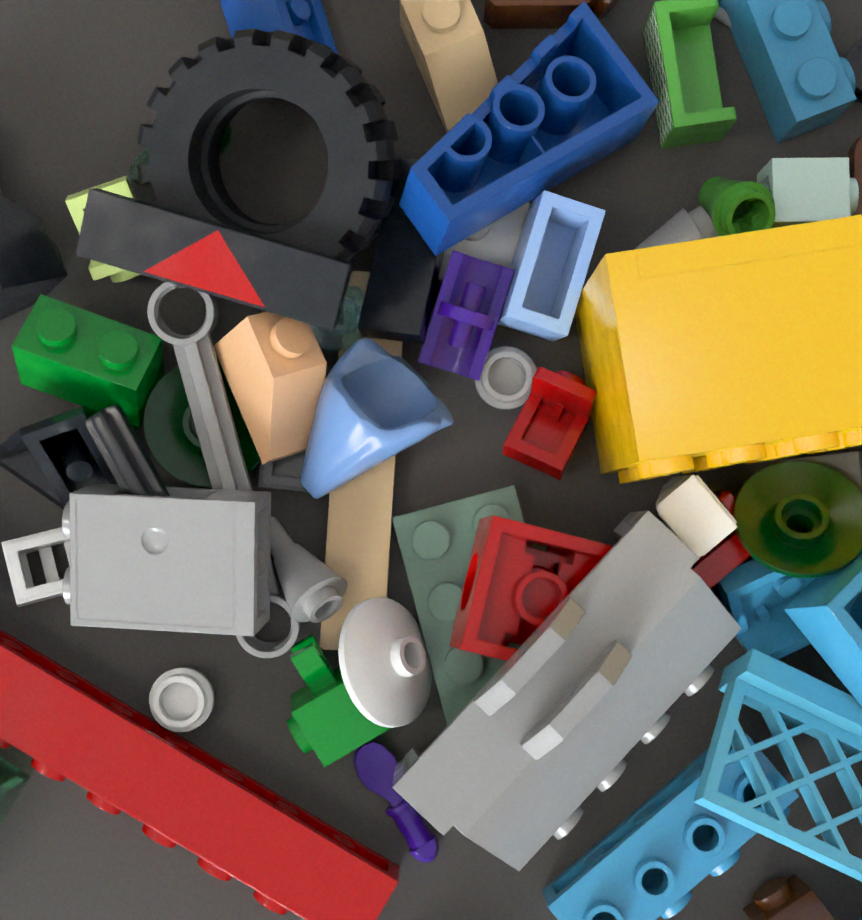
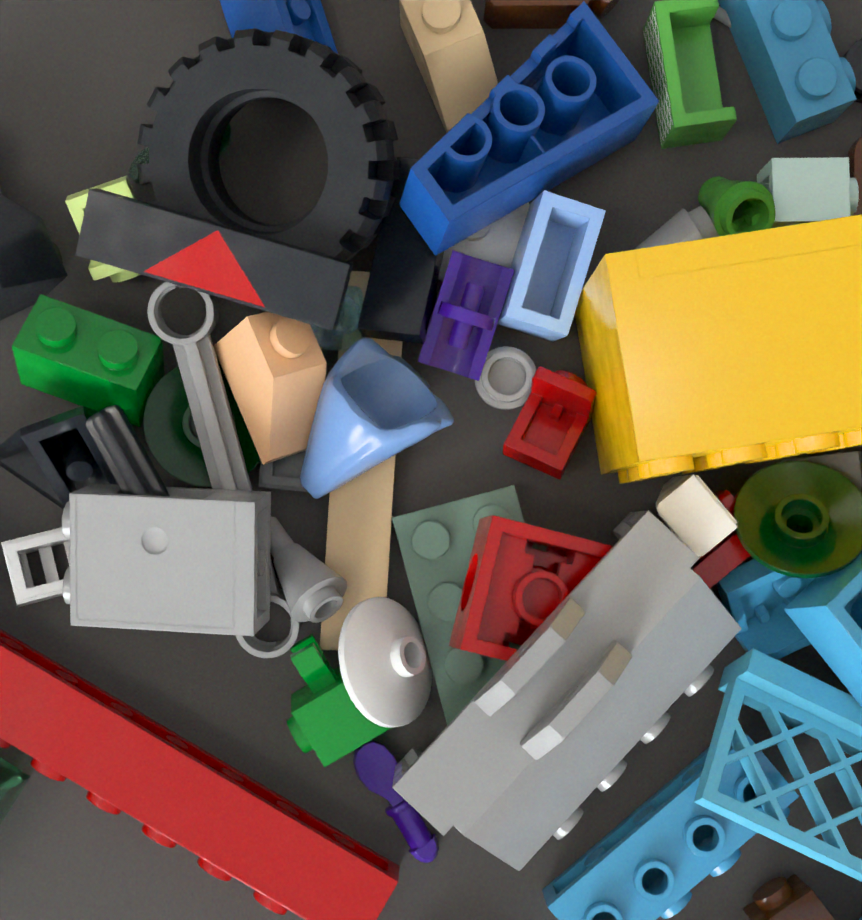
(181, 699): white plate -> none

